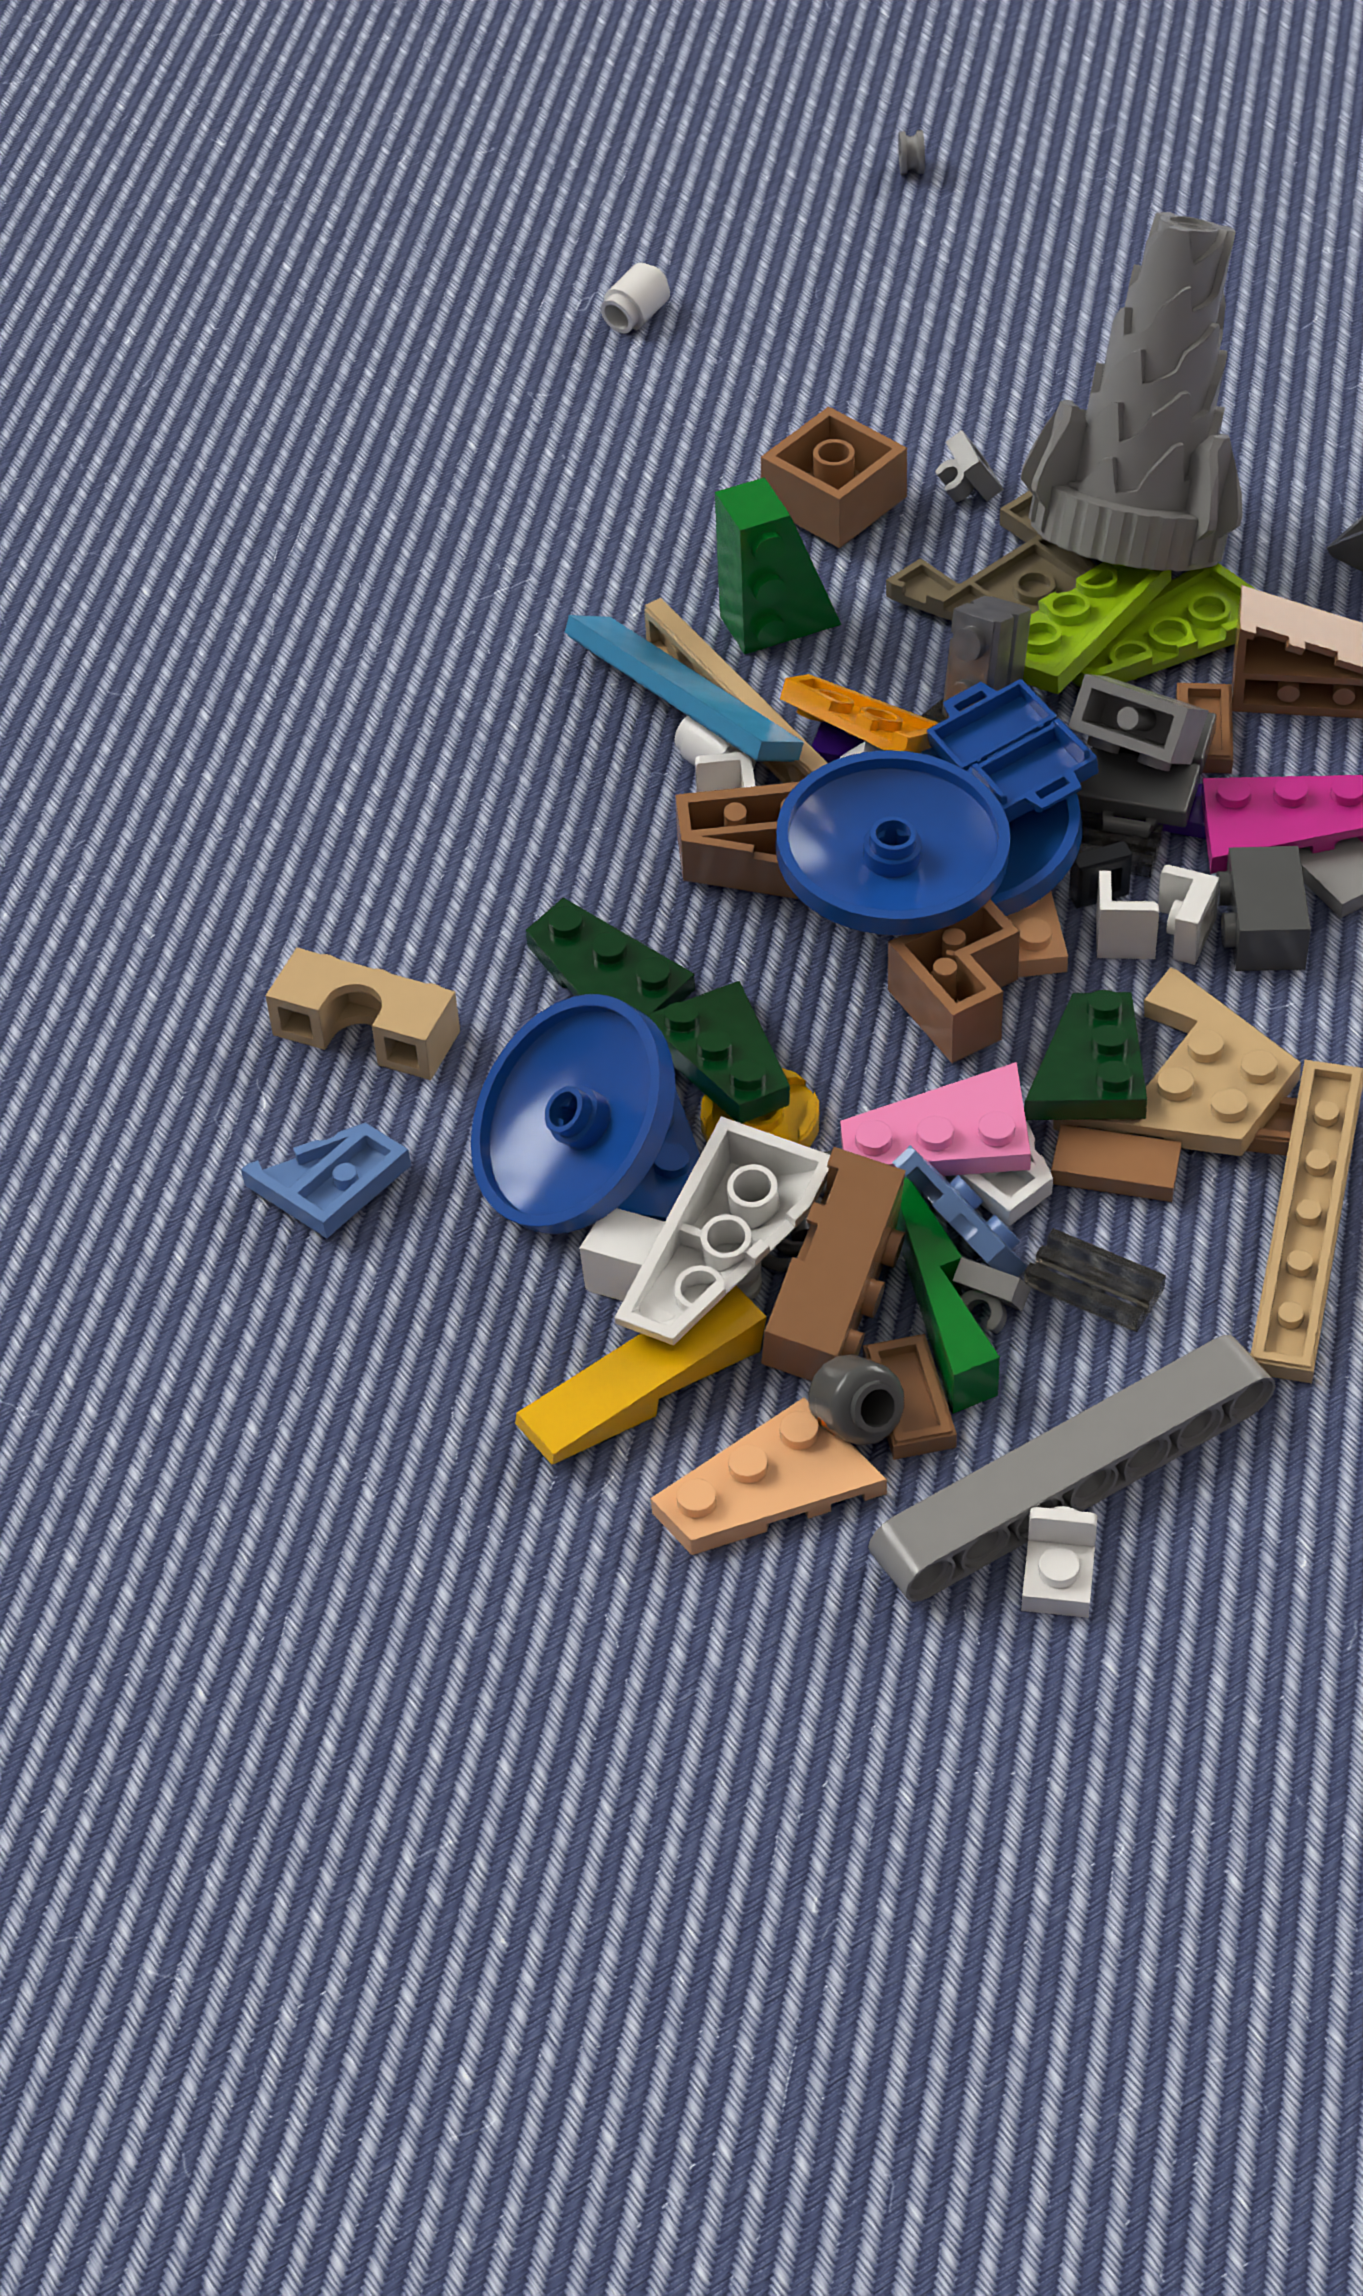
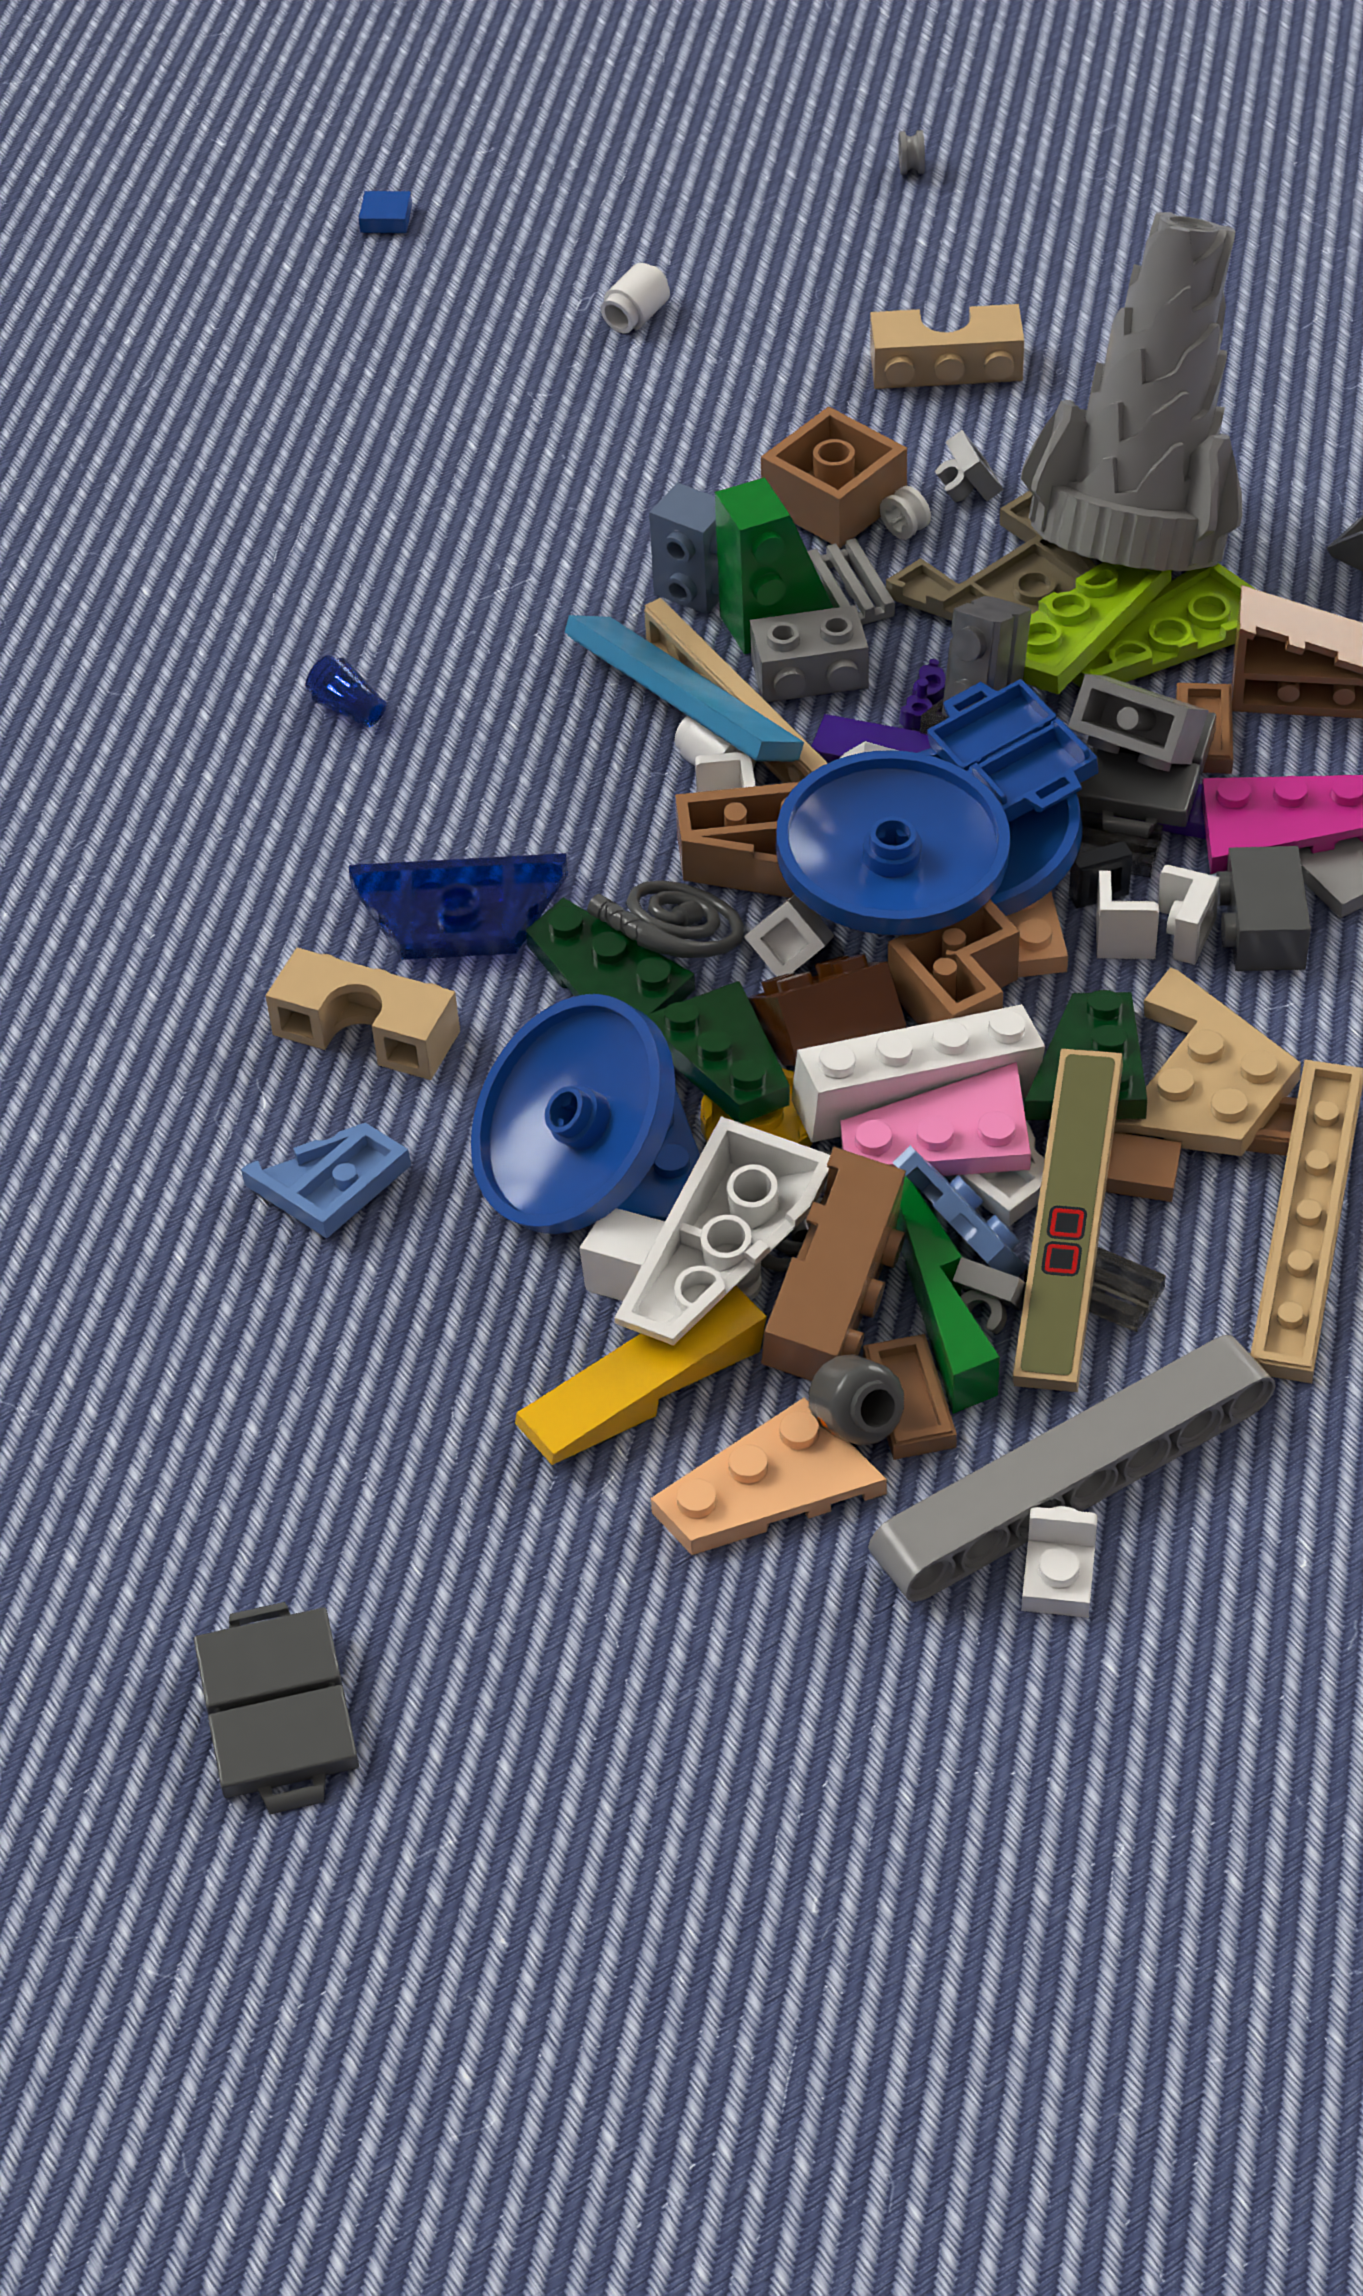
(276, 1705): none -> dark grey piece
(343, 690): none -> clear blue cone
(385, 211): none -> blue tile
(458, 903): none -> clear blue wing
(669, 929): none -> dark grey piece
(685, 548): none -> sand blue brick
(789, 936): none -> white panel
(809, 653): none -> light grey brick
(838, 1004): none -> reddish brown slope
(857, 714): light orange wing -> none
(866, 573): none -> light grey tile
(890, 1066): none -> white brick
(905, 512): none -> white bush
(915, 356): none -> tan arch
(925, 693): none -> dark purple piece
(1068, 1221): none -> olive tile

